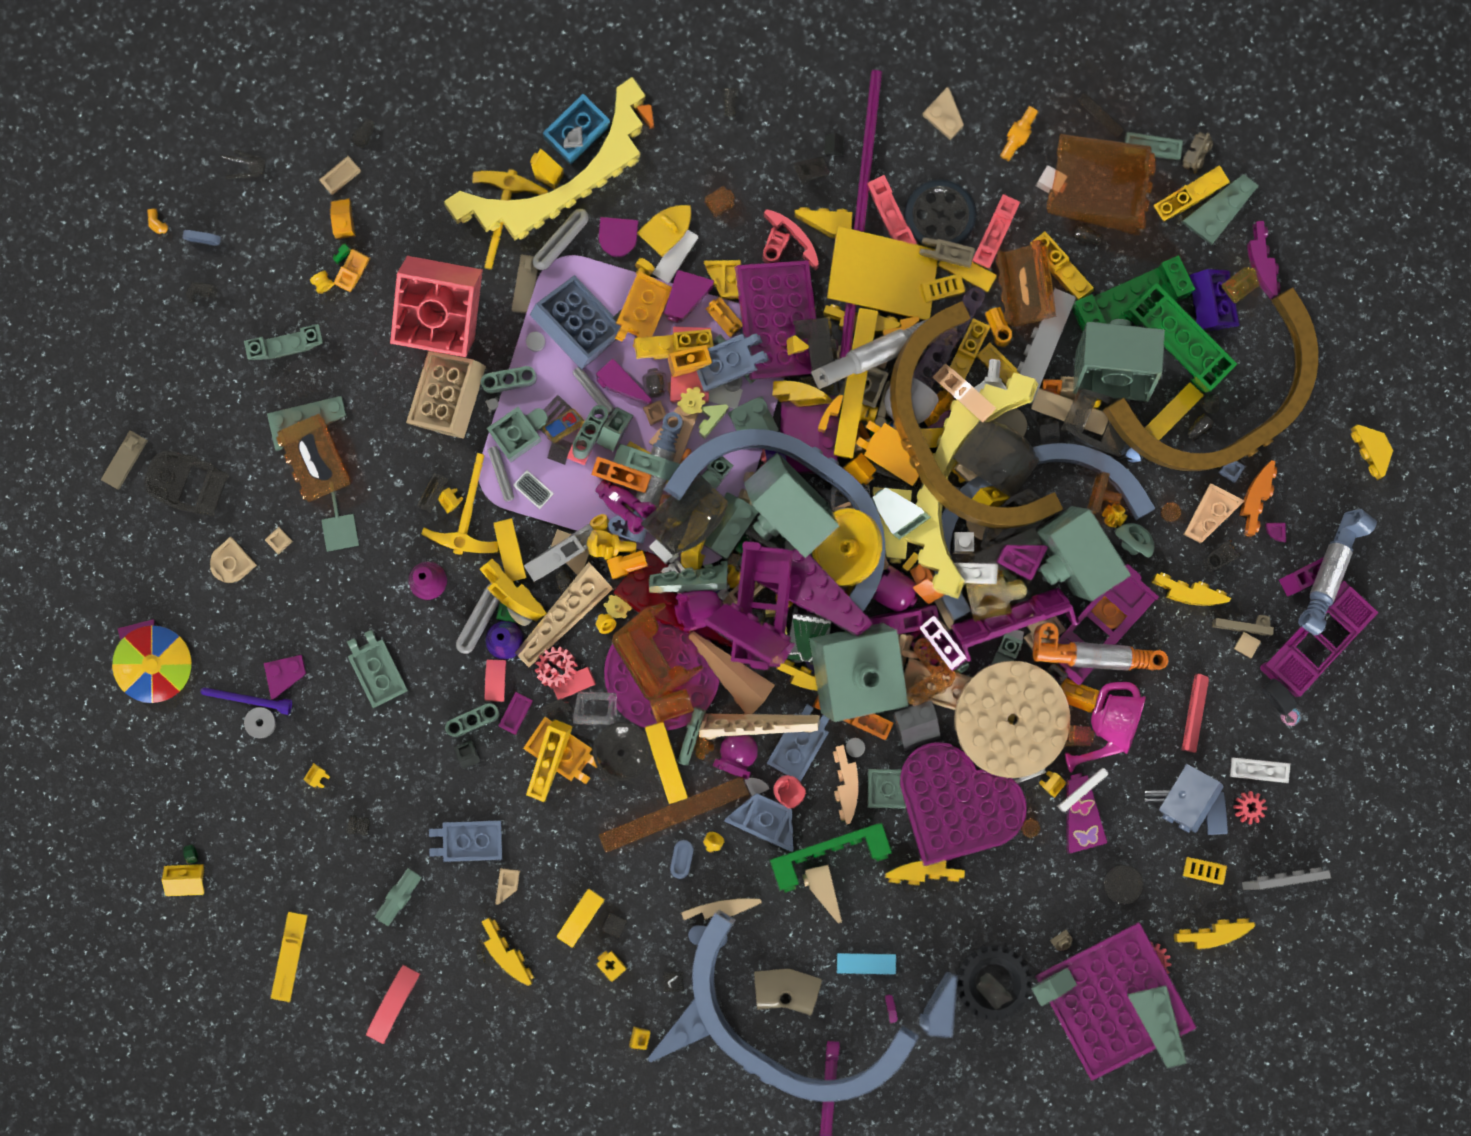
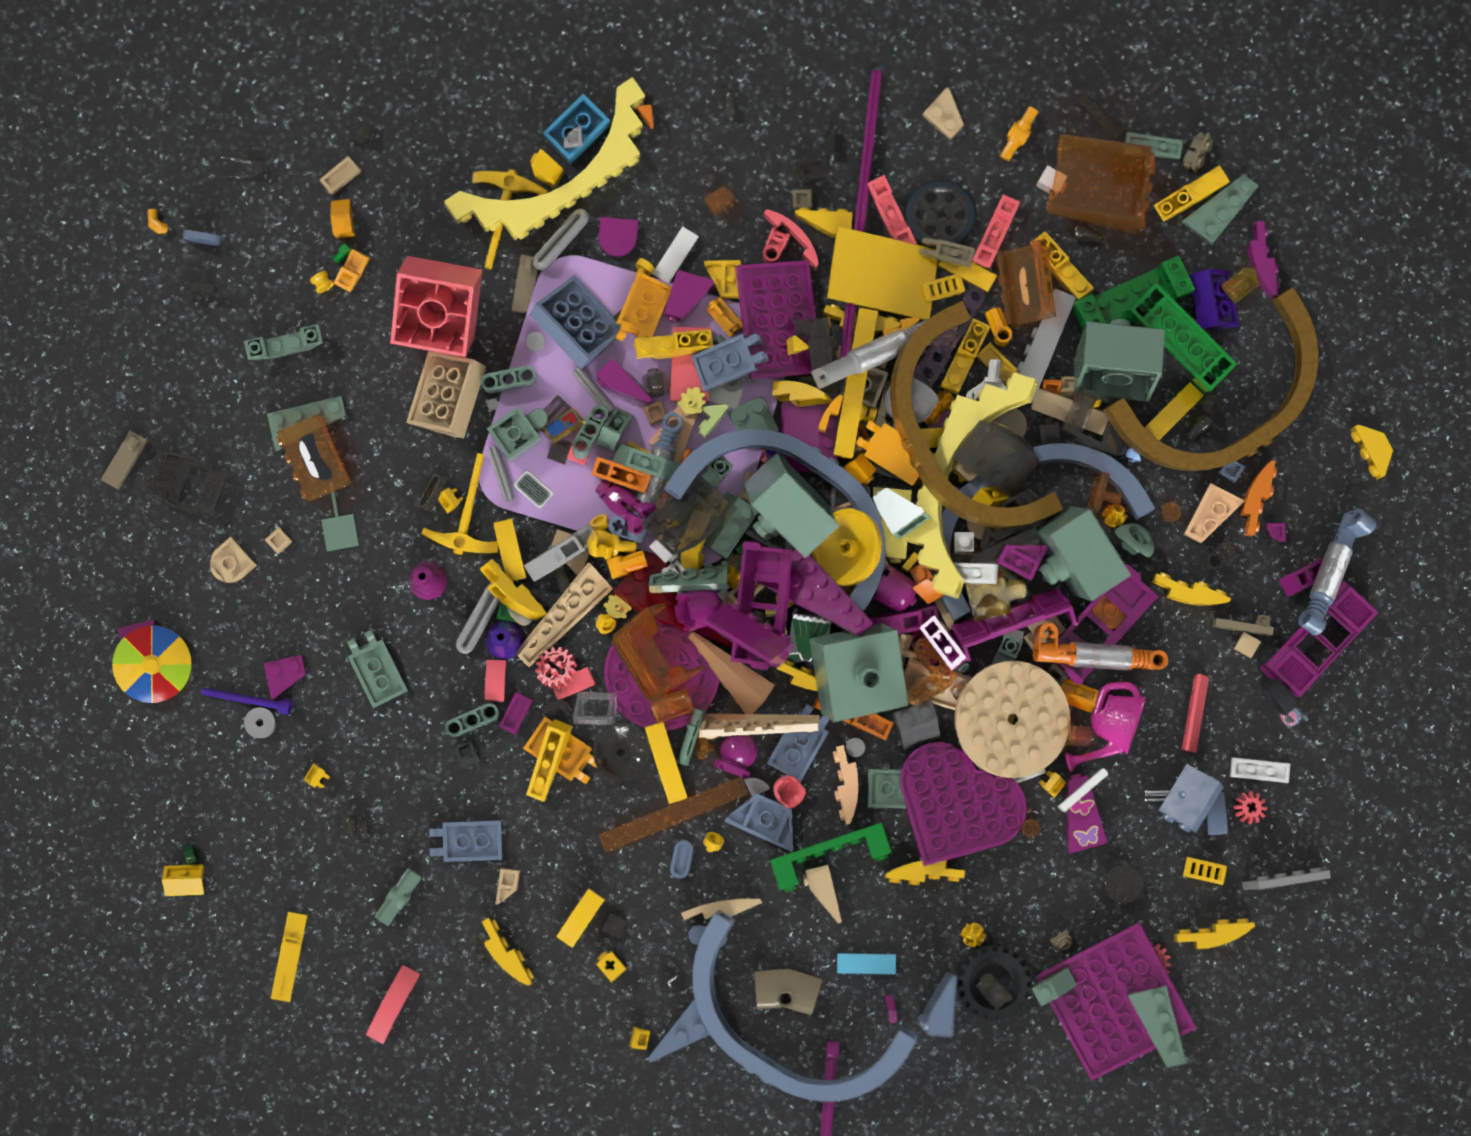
(666, 228): yellow shield -> none
(689, 360): light orange slope -> none
(802, 198): none -> dark tan tile
(964, 392): light nougat slope -> none
(973, 935): none -> yellow gear

